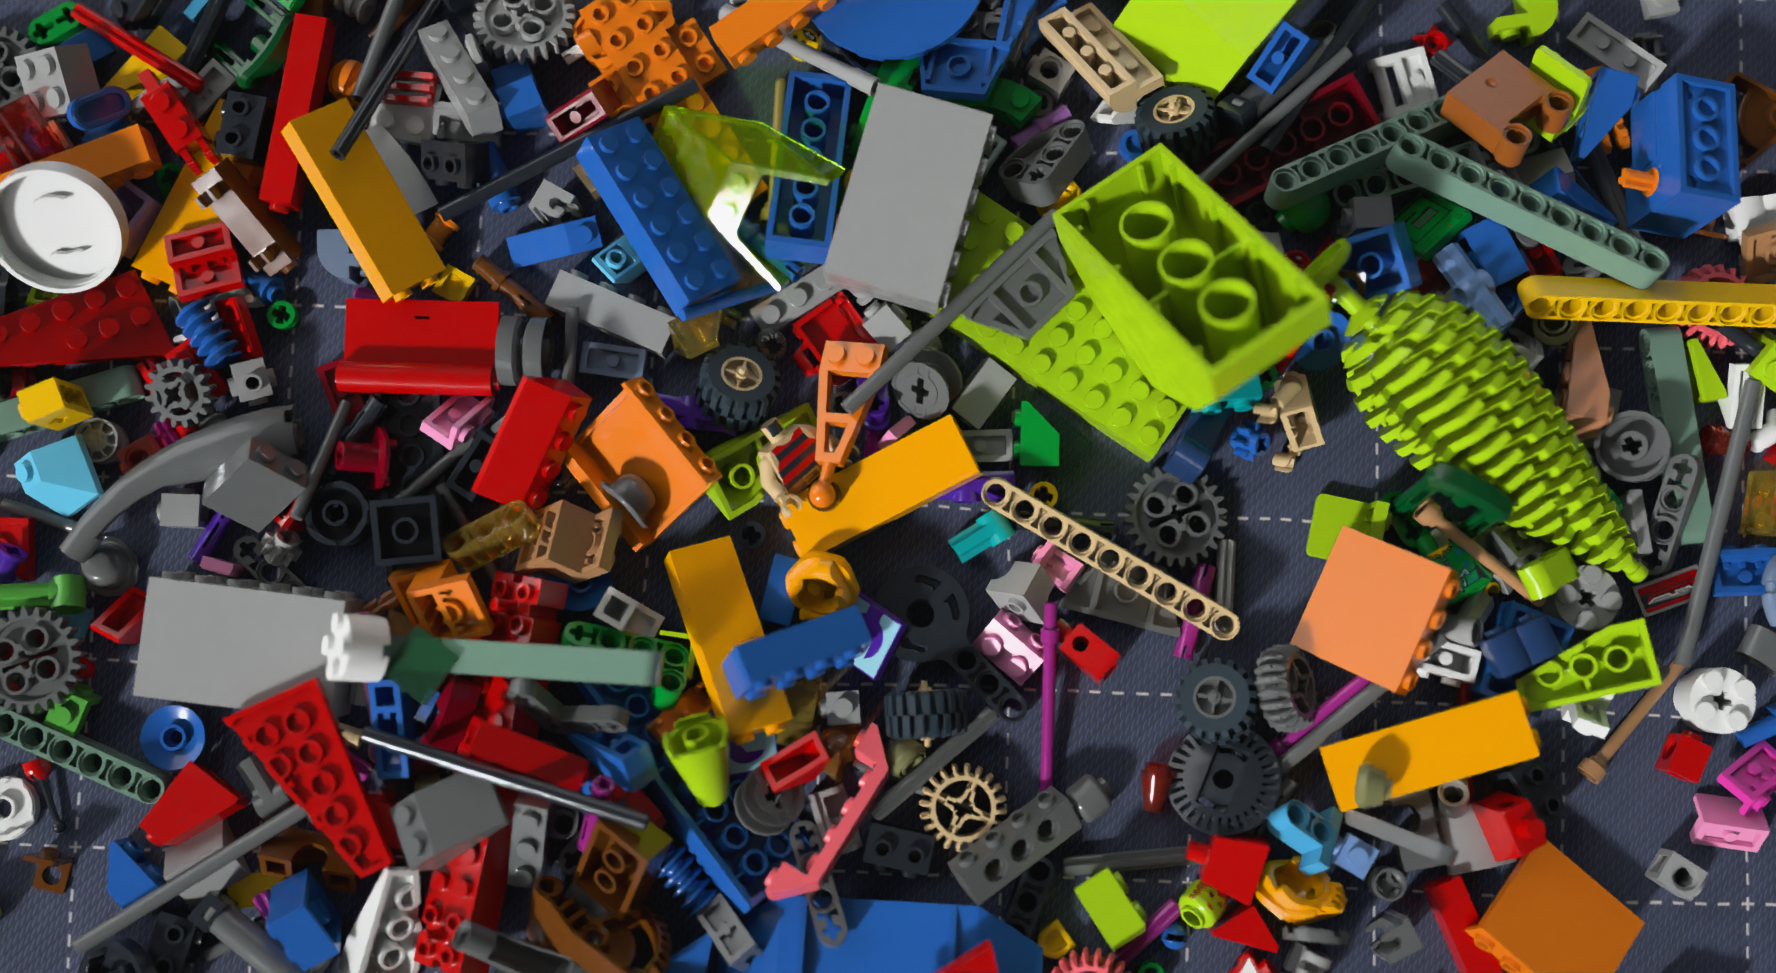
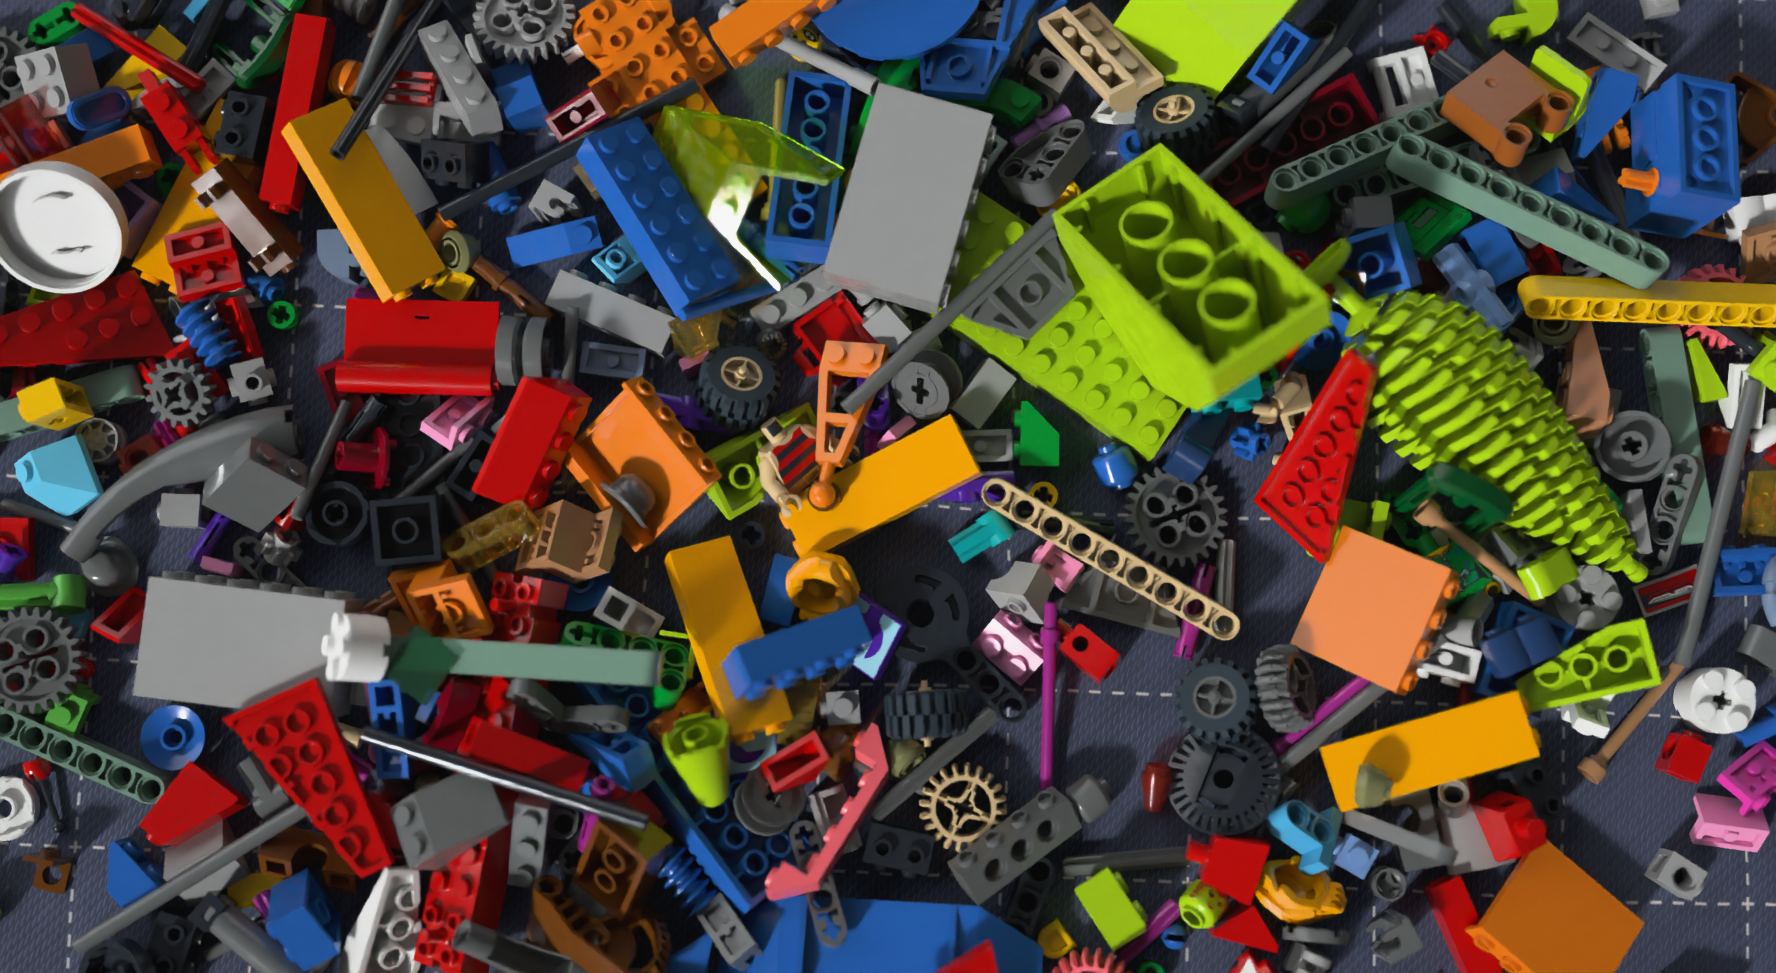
(459, 250): none -> olive cone
(692, 366): none -> bright pink tile
(1115, 466): none -> blue head
(1315, 468): none -> red wing

